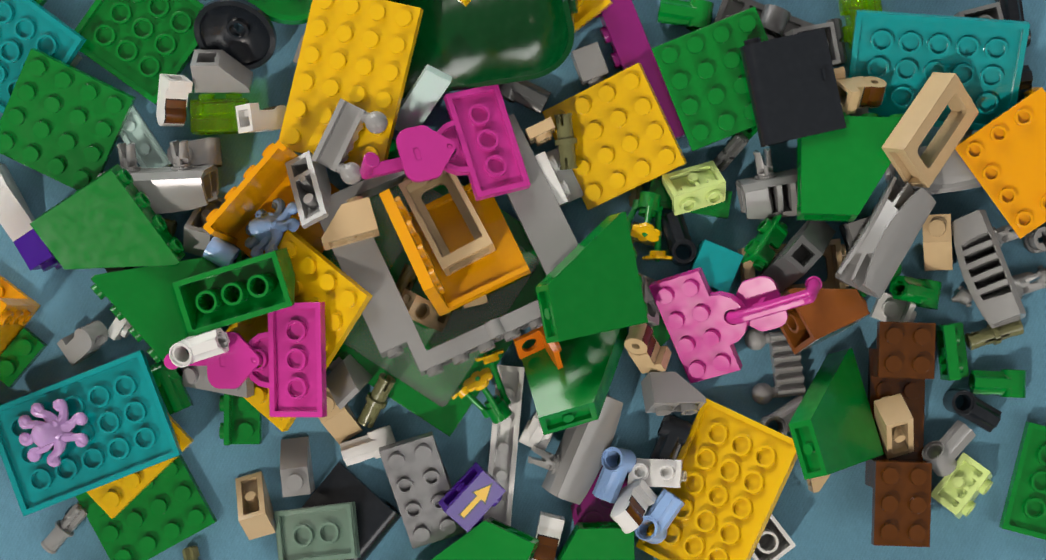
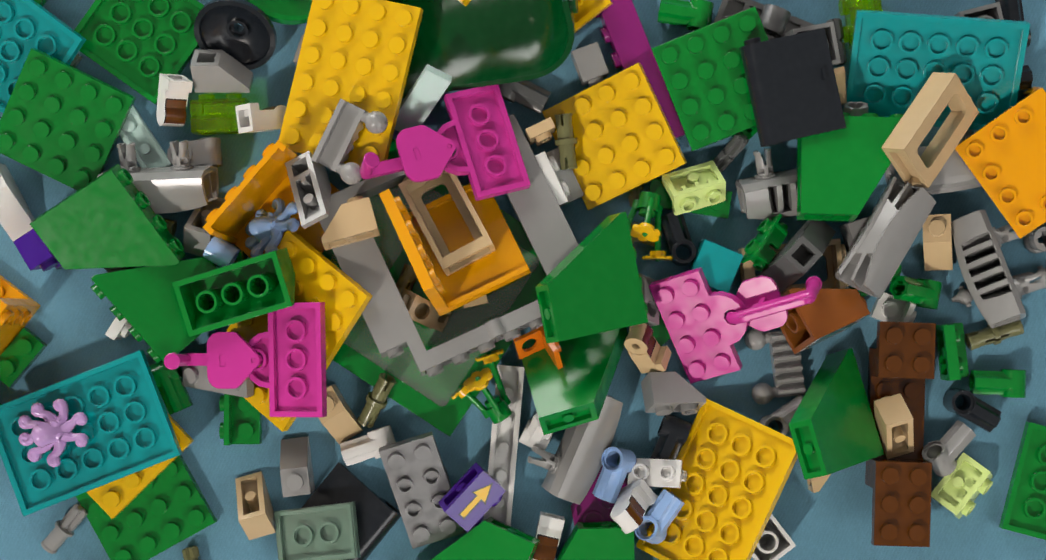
(84, 341): light grey leg -> none
(199, 347): white piece -> none
(346, 379): light grey slope -> none
(861, 92): tan leg -> none

